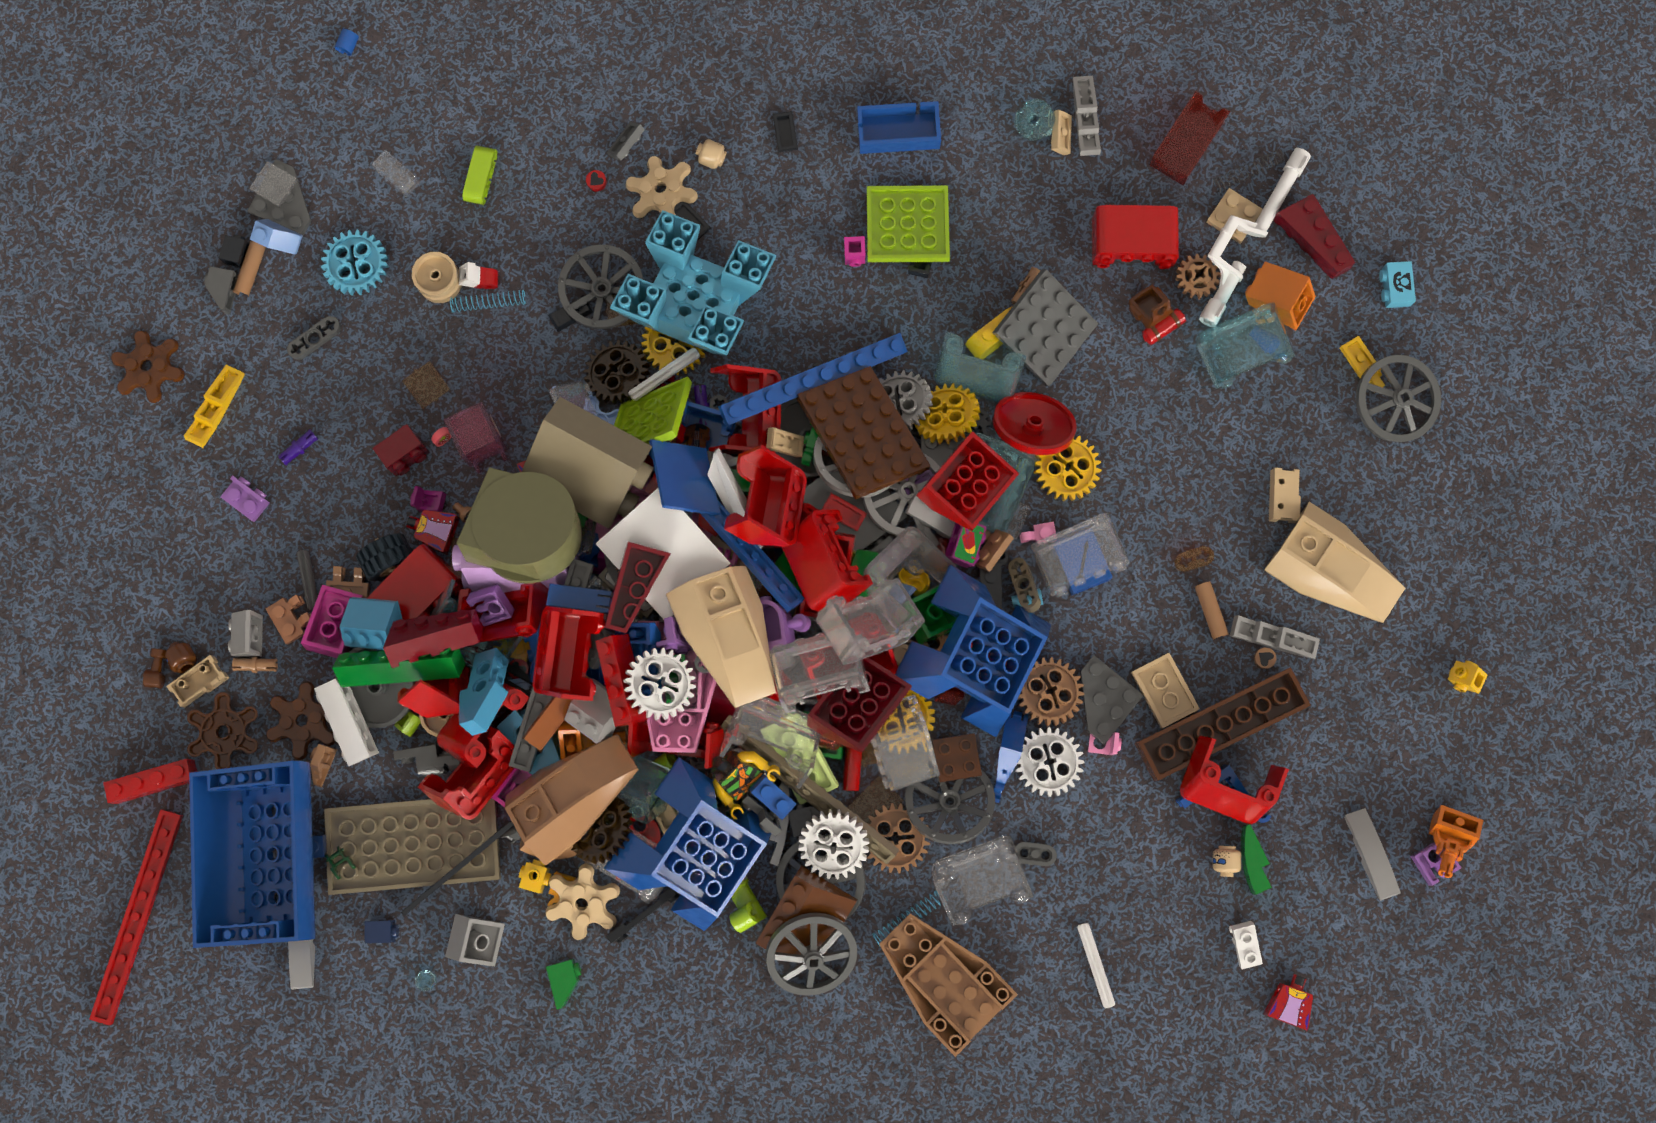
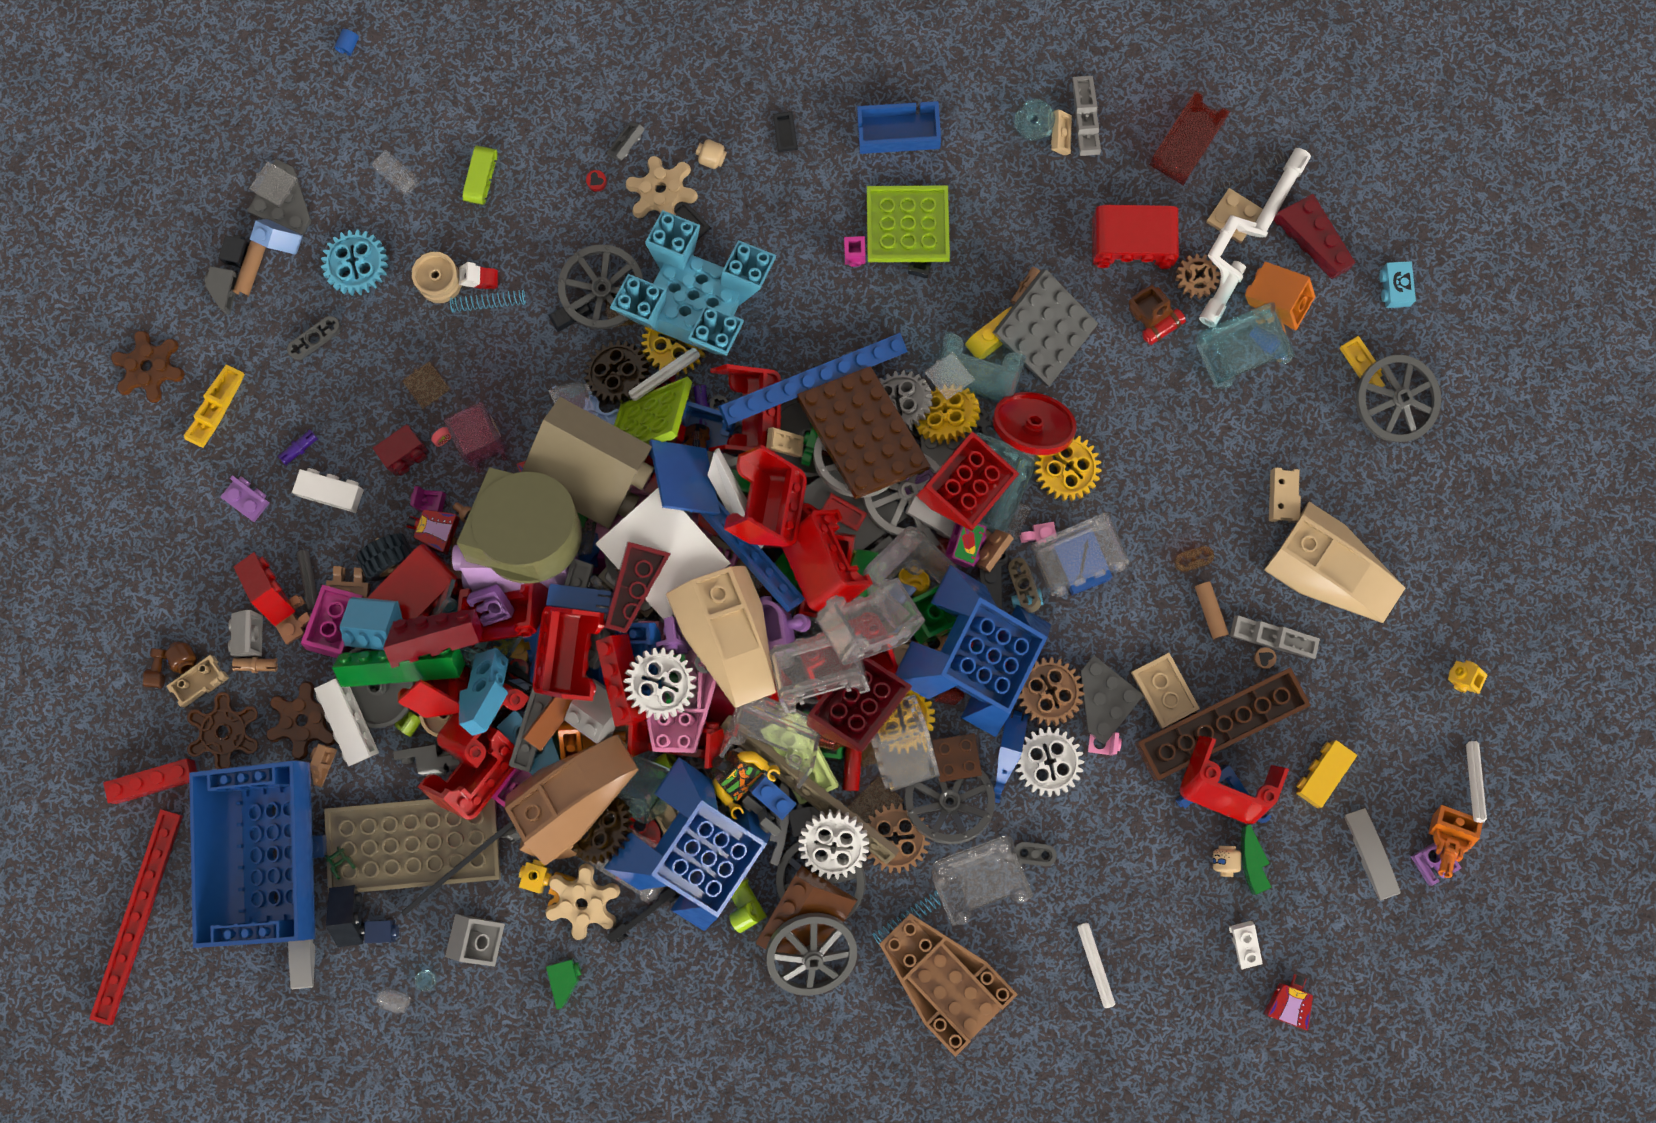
(263, 588): none -> red wedge
(328, 490): none -> white brick
(343, 916): none -> black brick
(393, 1000): none -> clear brick
(949, 375): none -> clear piece
(1325, 773): none -> yellow brick
(1476, 781): none -> white axle

